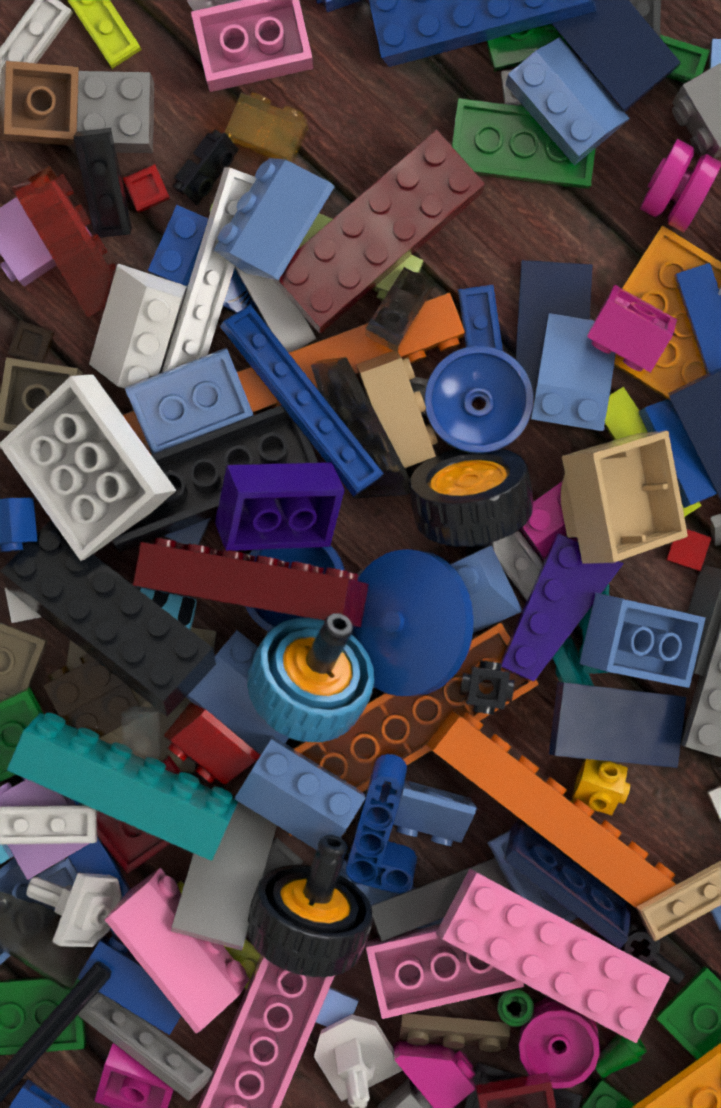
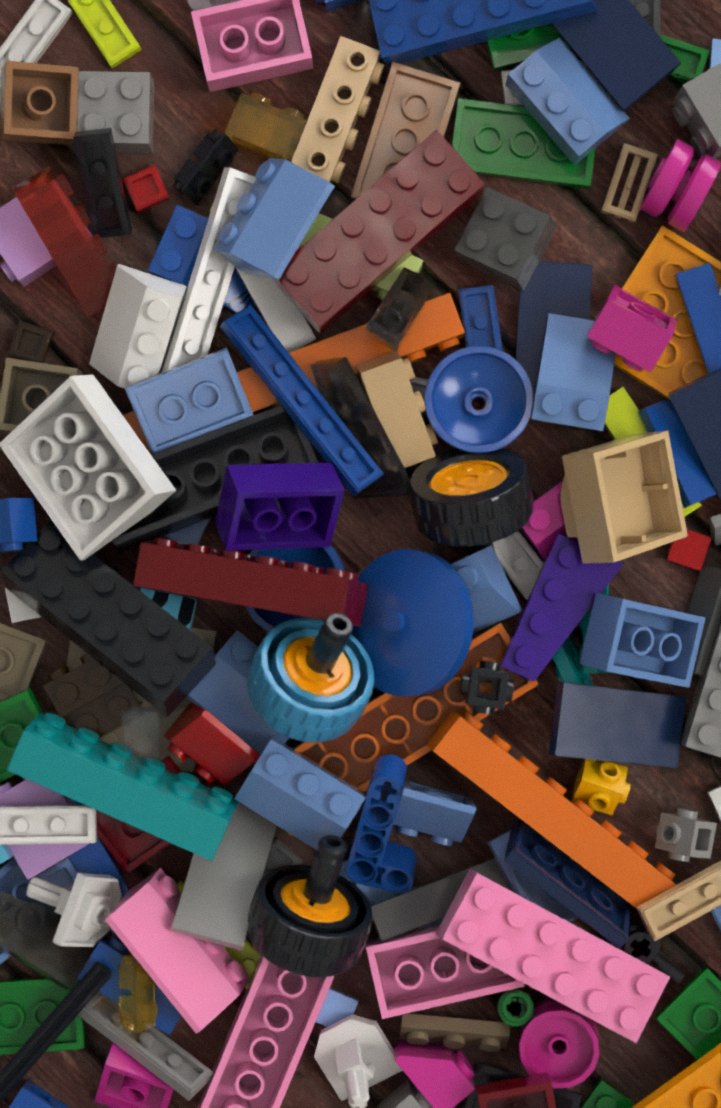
(138, 1009): none -> clear yellow hinge
(337, 108): none -> tan brick
(408, 113): none -> medium nougat plate
(505, 238): none -> dark grey brick
(619, 211): none -> tan tile
(619, 1054): green cone -> none
(685, 835): none -> light grey brick

